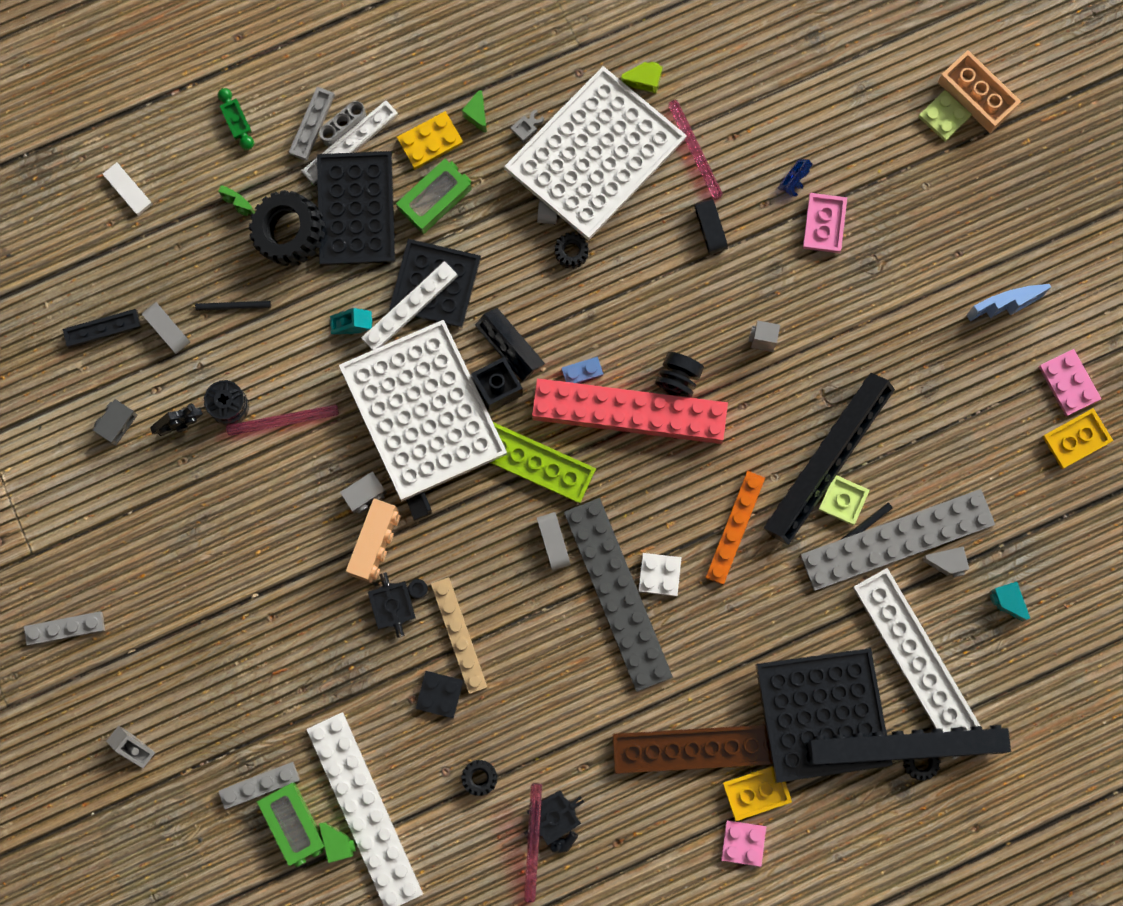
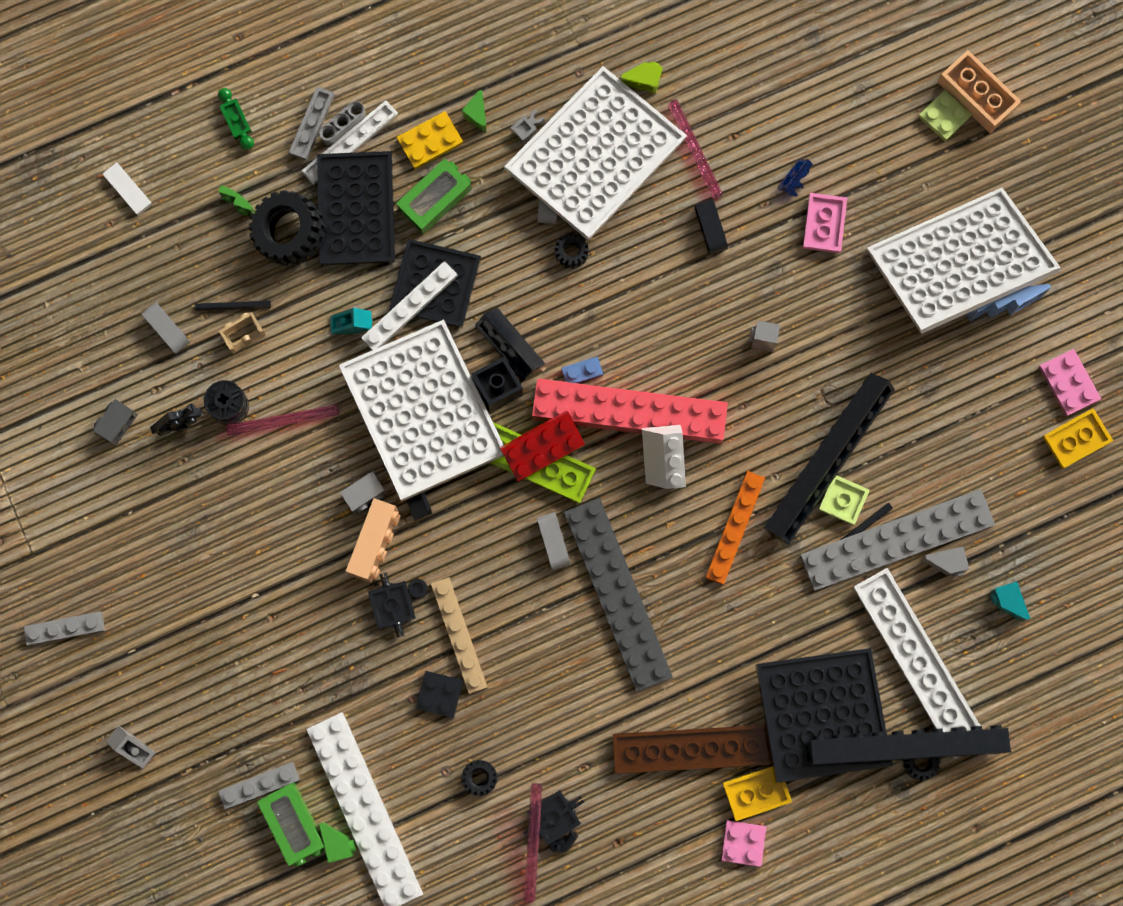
(102, 328): black plate -> none
(242, 322): none -> tan window
(542, 445): none -> red plate
(660, 574): white plate -> none
(664, 456): none -> white slope
(681, 370): black wheel -> none
(962, 260): none -> white plate

